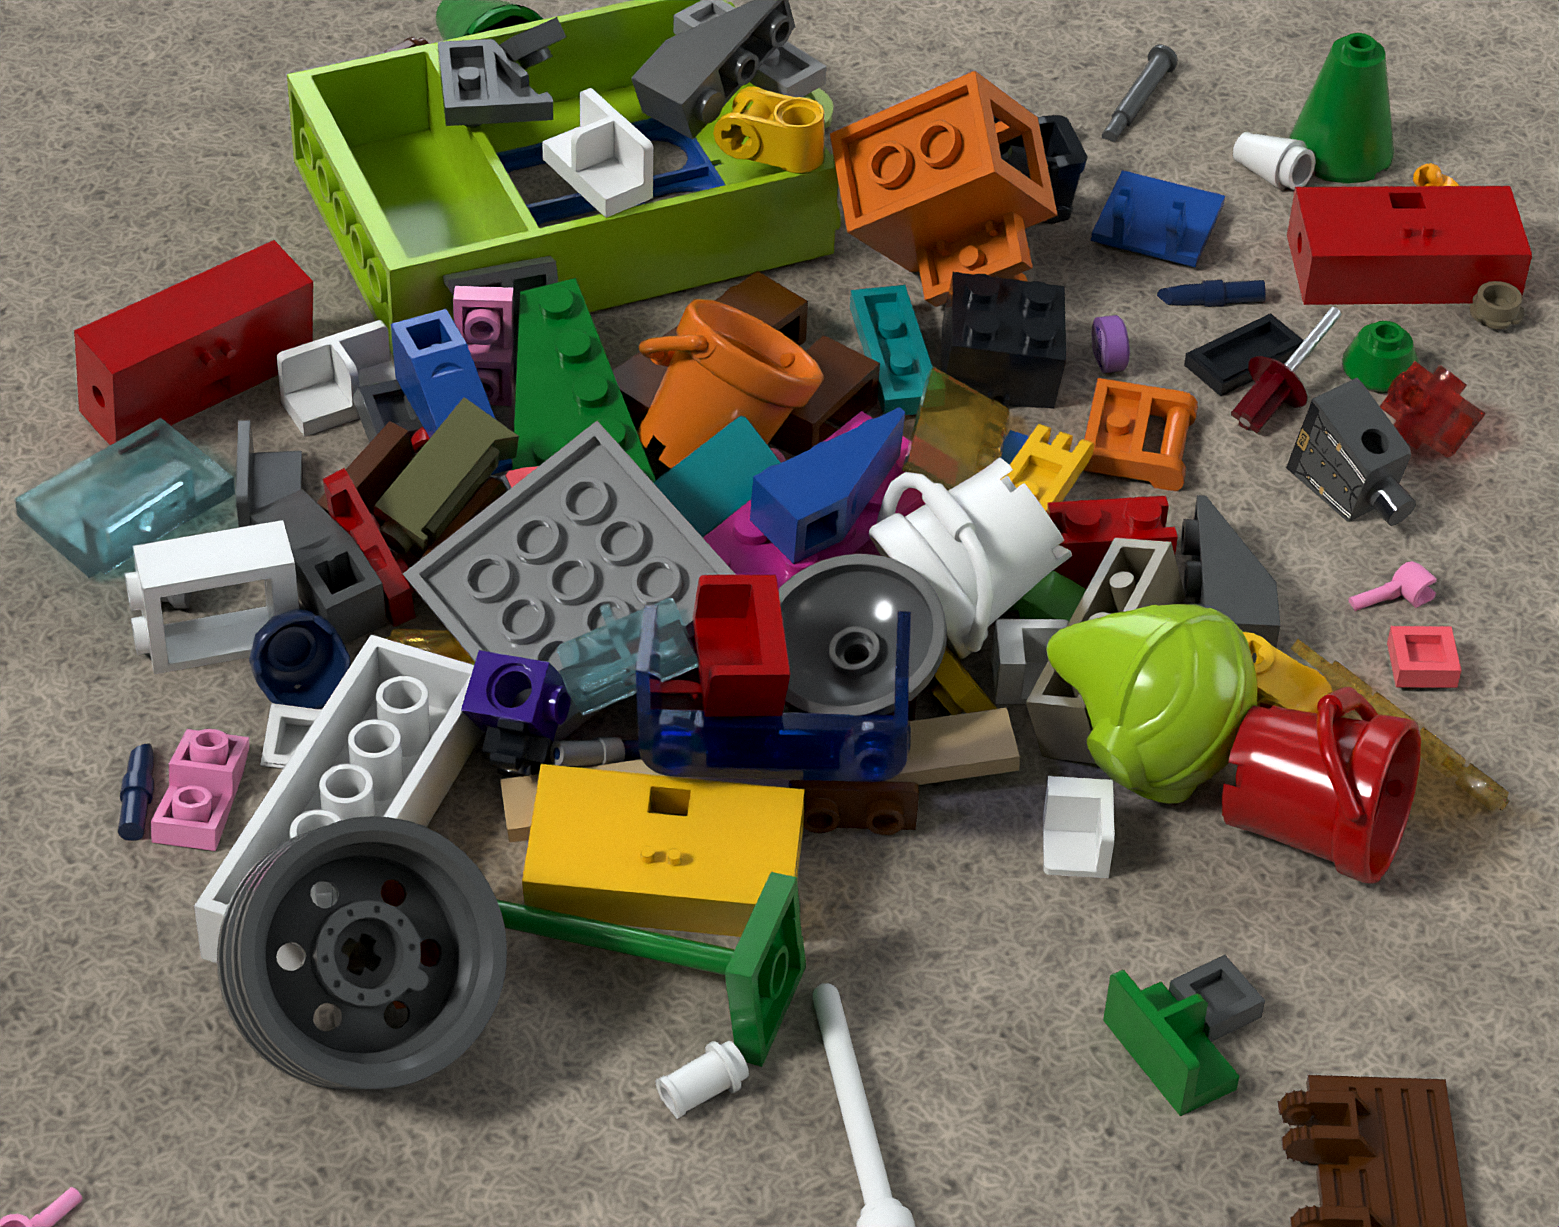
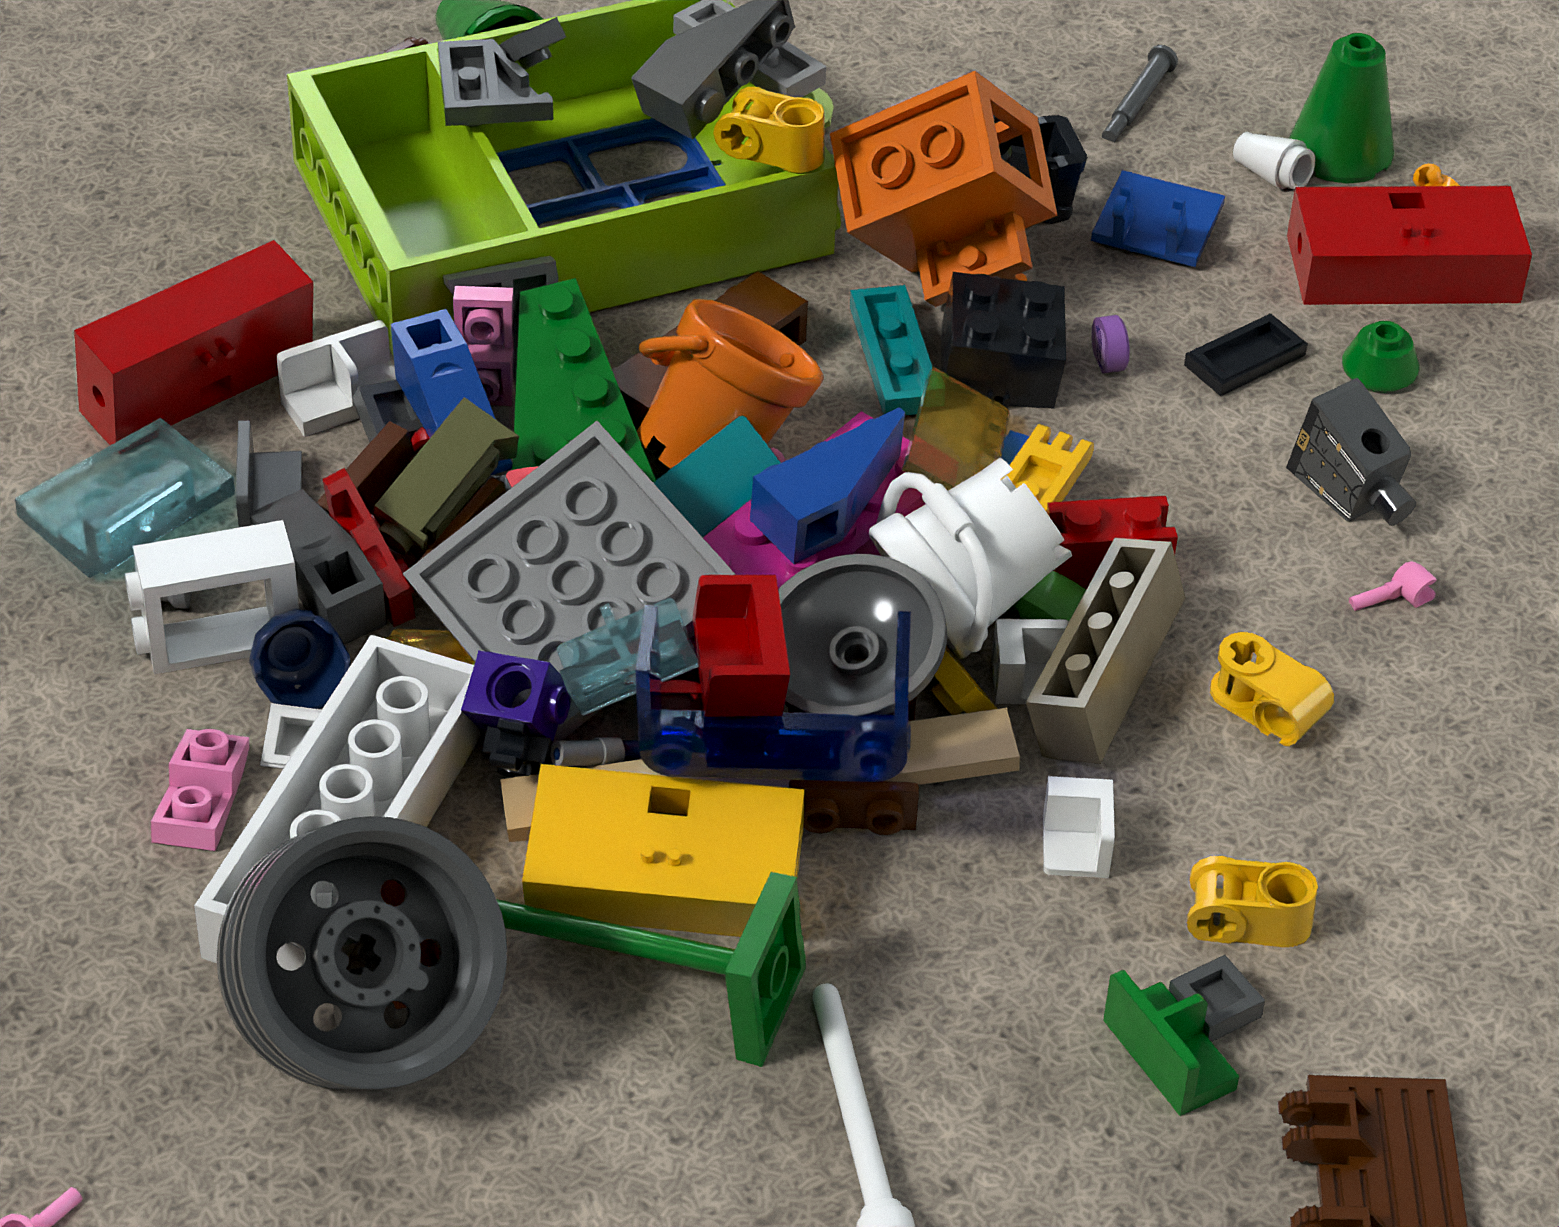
(136, 793): dark blue piece -> none
(603, 157): white panel -> none
(703, 1078): white pin -> none
(847, 389): reddish brown piece -> none
(1120, 426): orange plate -> none
(1159, 693): lime piece -> none
(1214, 293): dark blue piece -> none
(1228, 574): dark grey slope -> none
(1257, 902): none -> yellow piece
(1278, 381): dark red piece -> none
(1326, 781): red piece -> none
(1424, 656): coral plate -> none
(1431, 409): clear red brick -> none
(1432, 748): clear yellow windscreen -> none
(1497, 305): dark tan plate -> none

